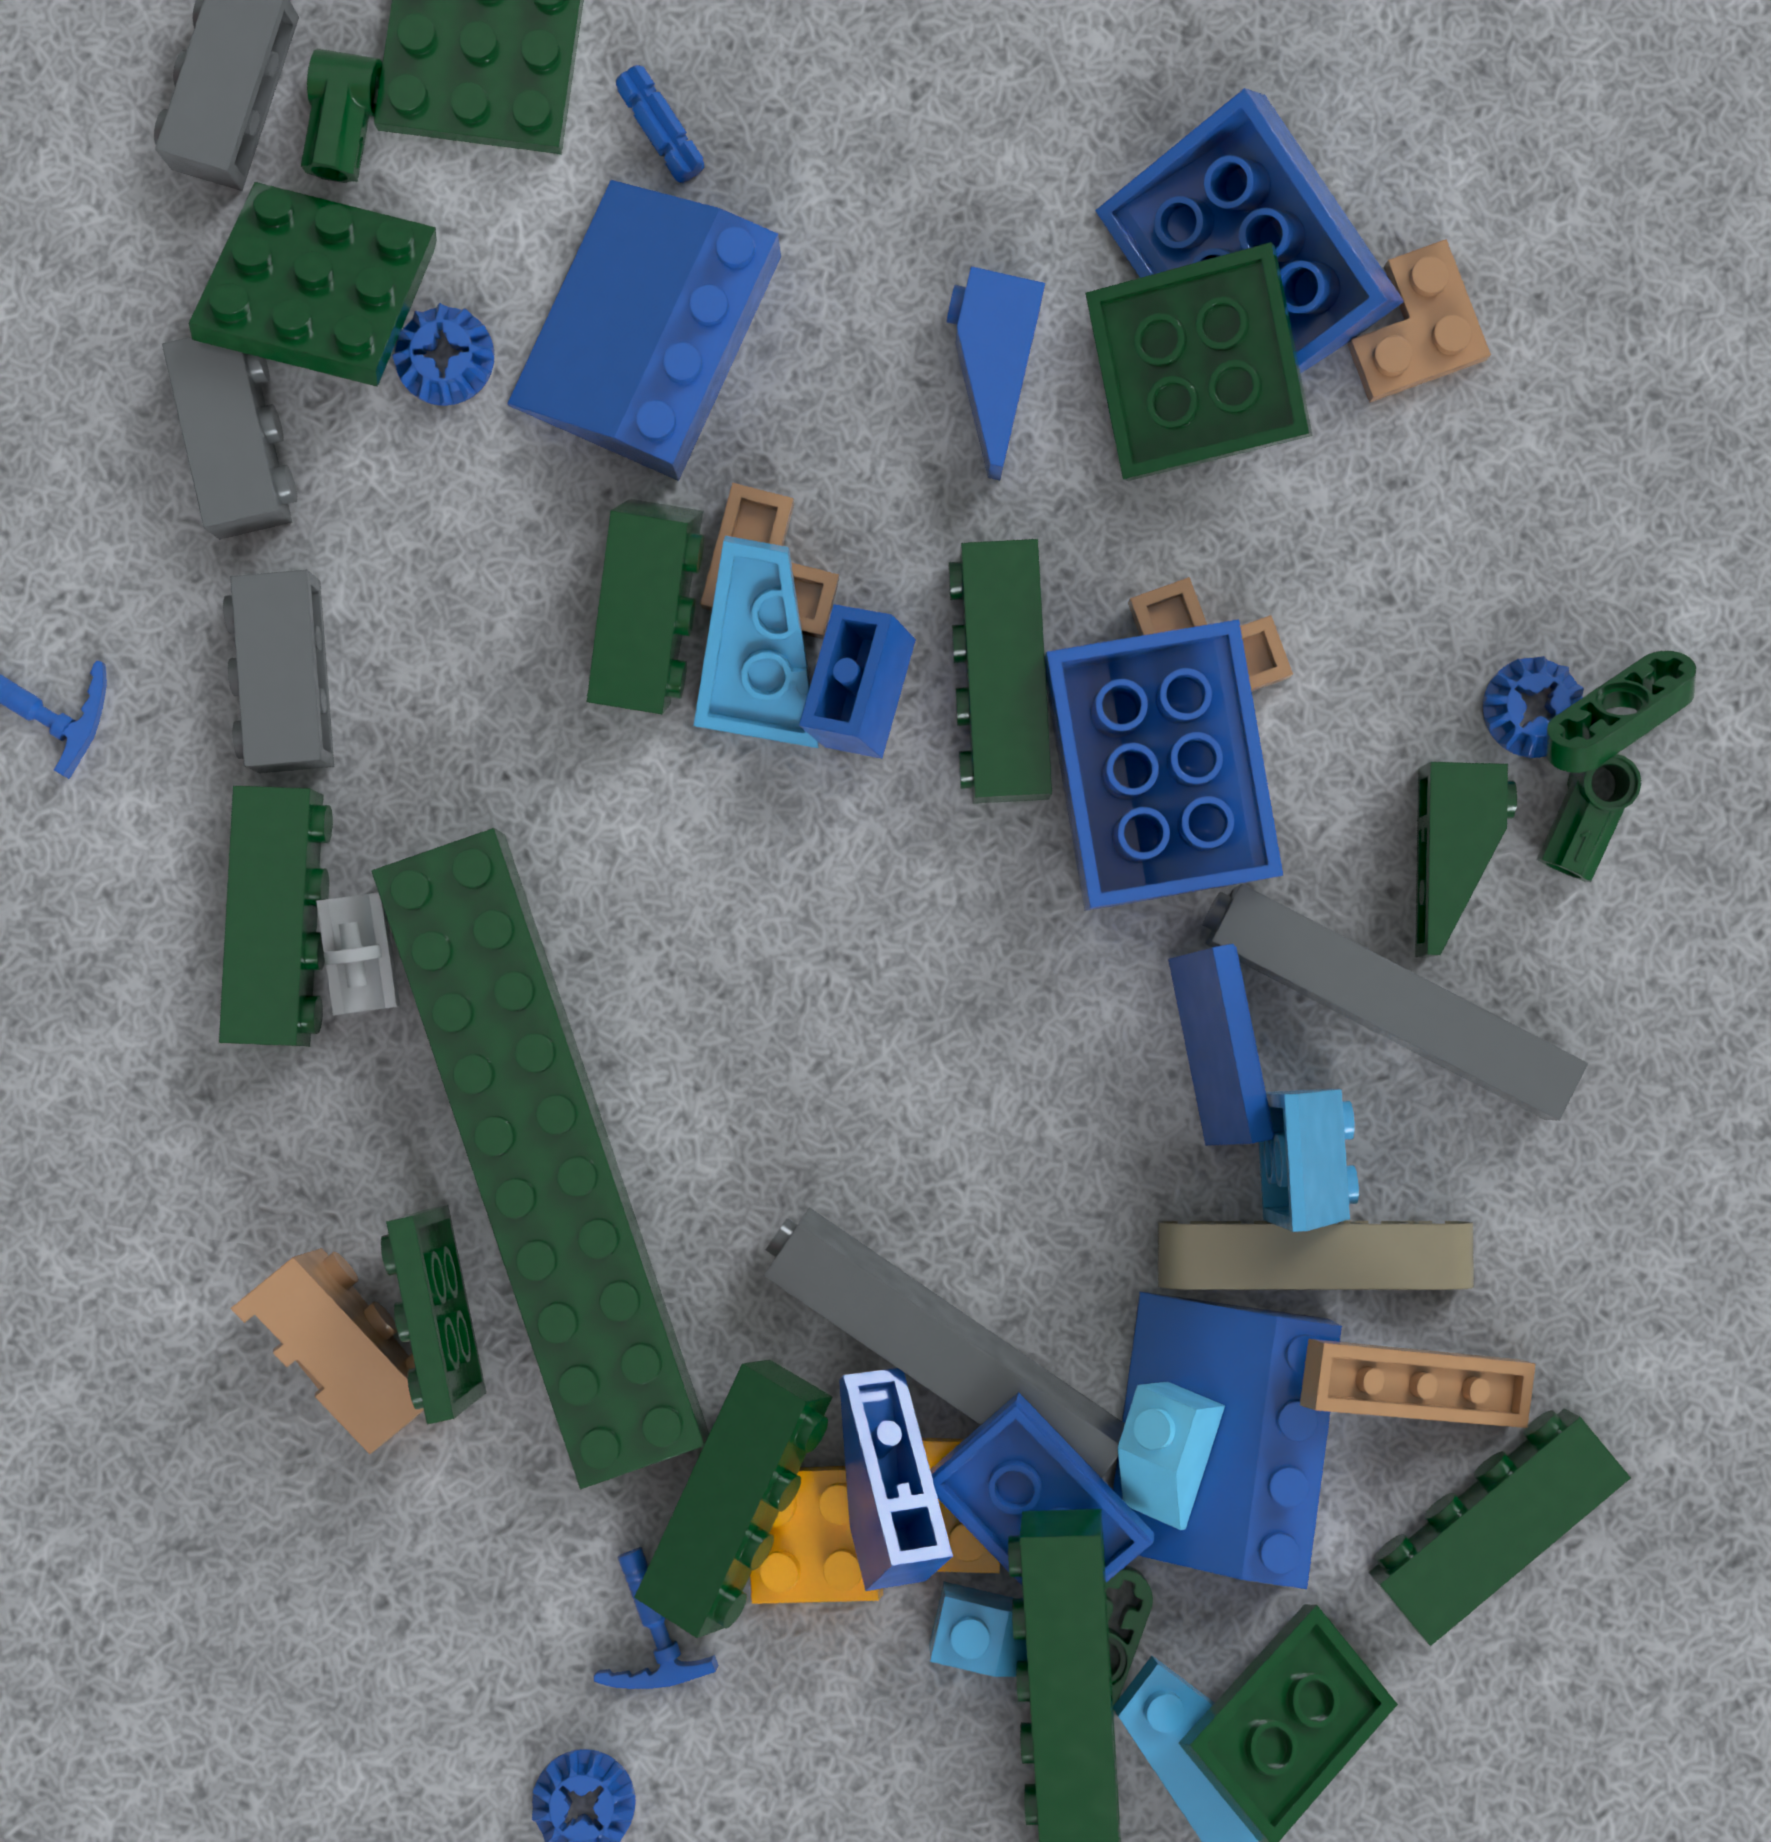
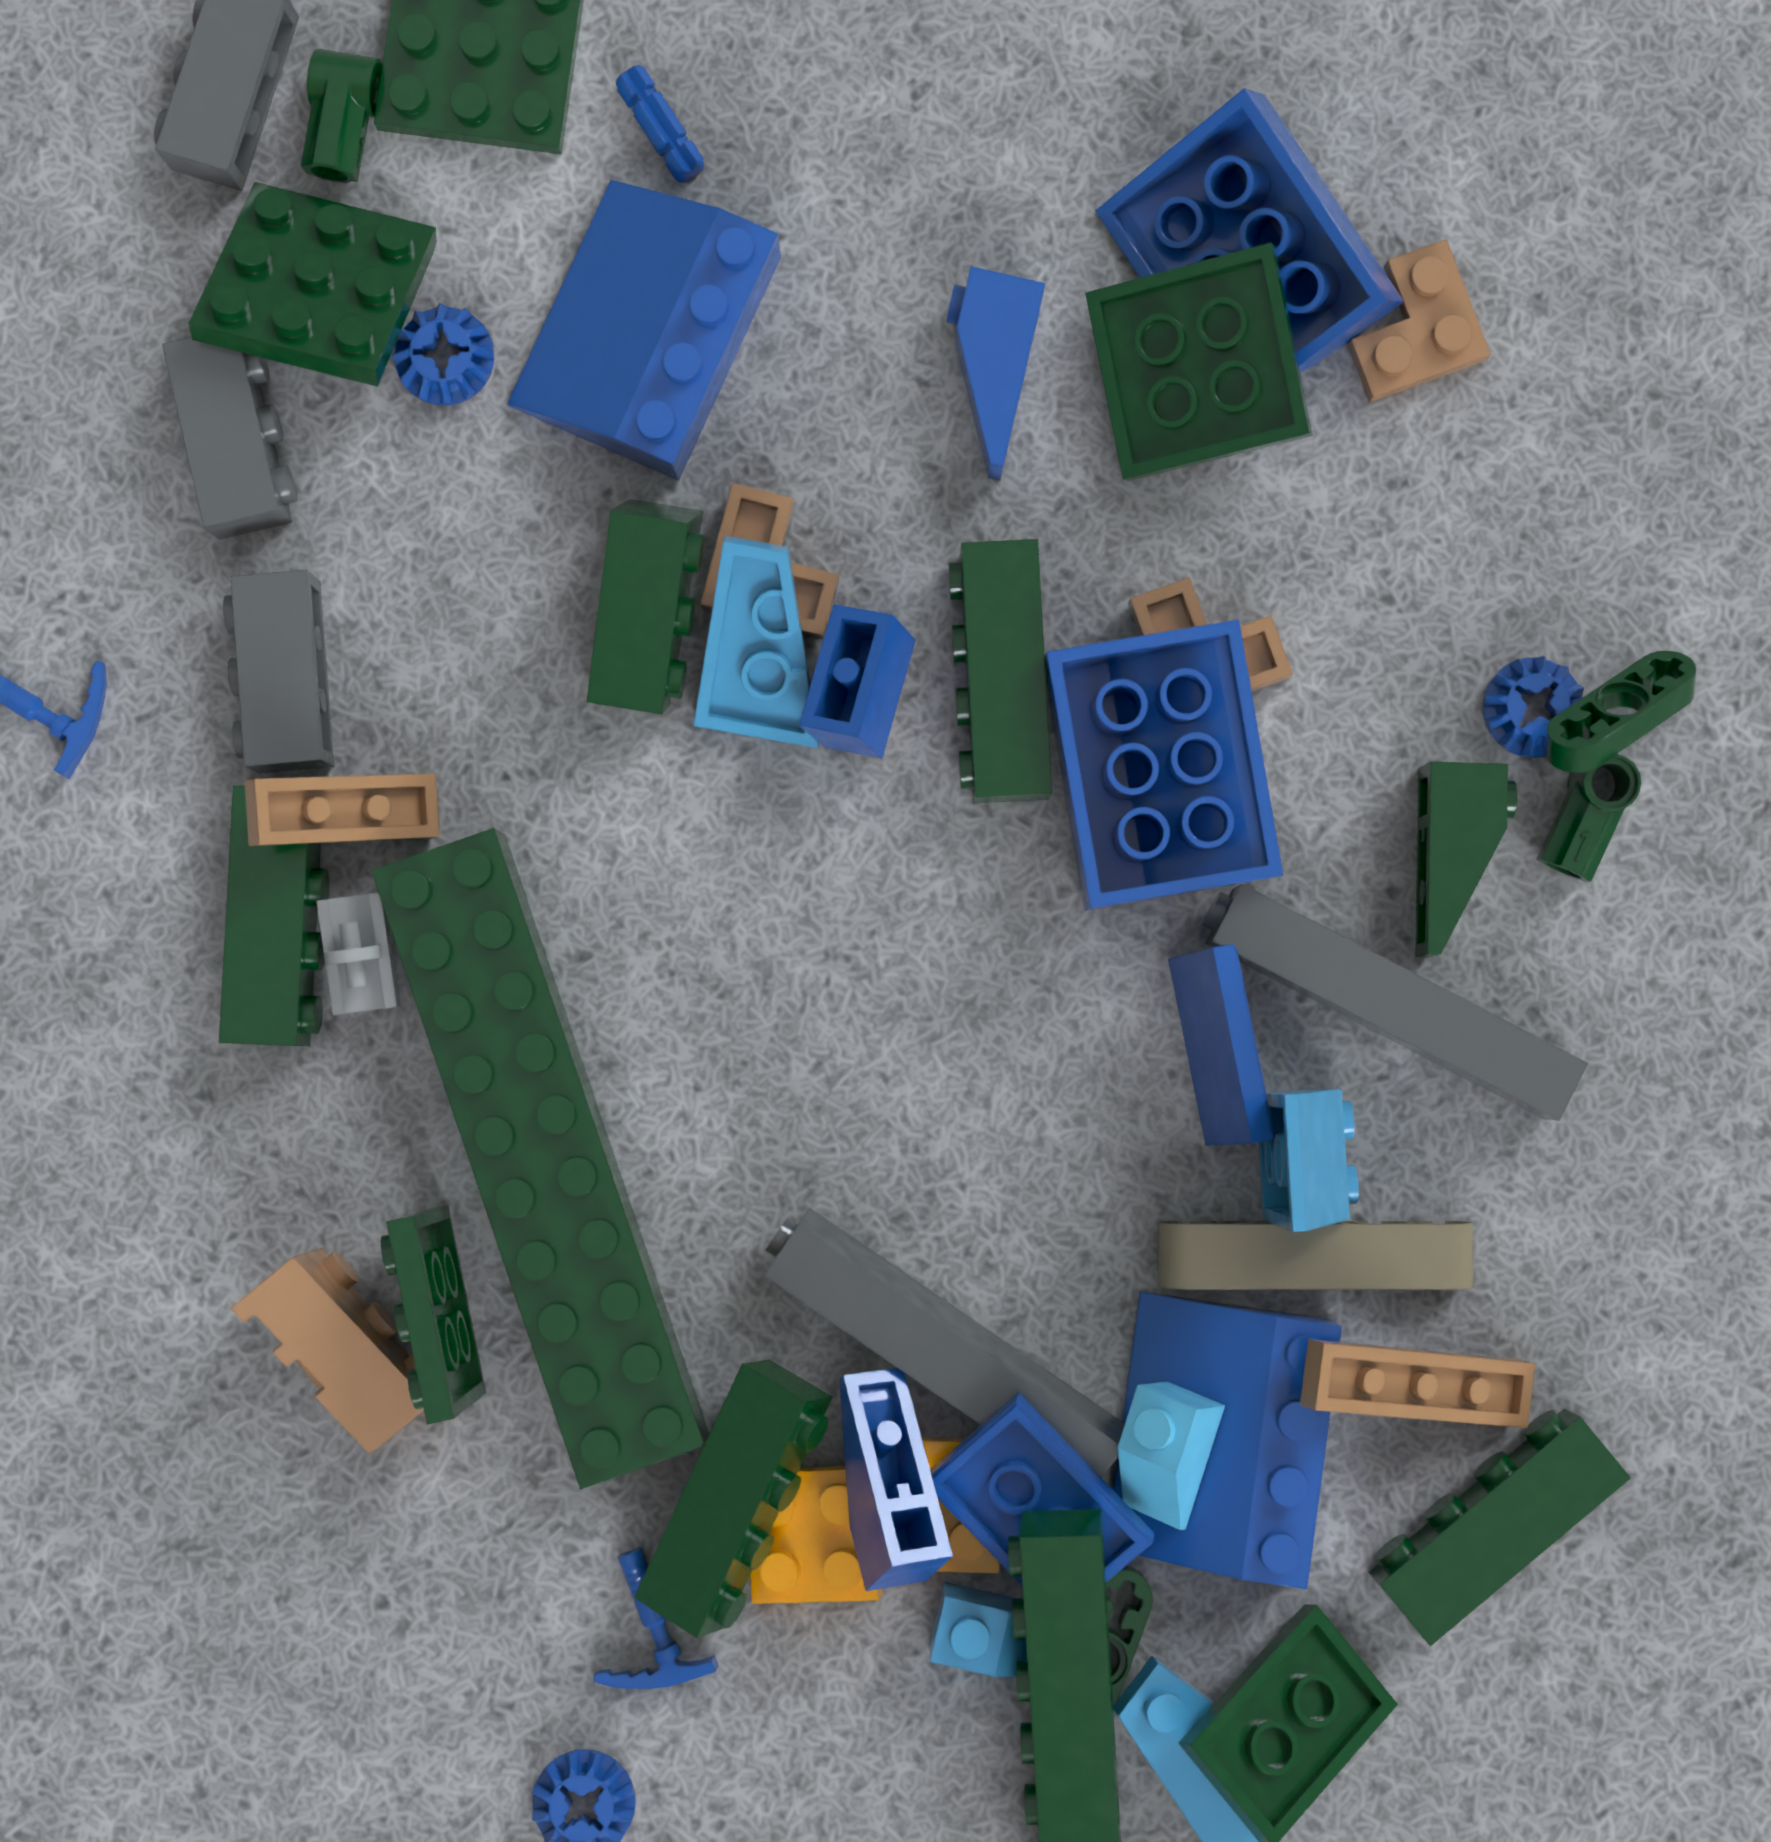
(341, 809): none -> medium nougat plate

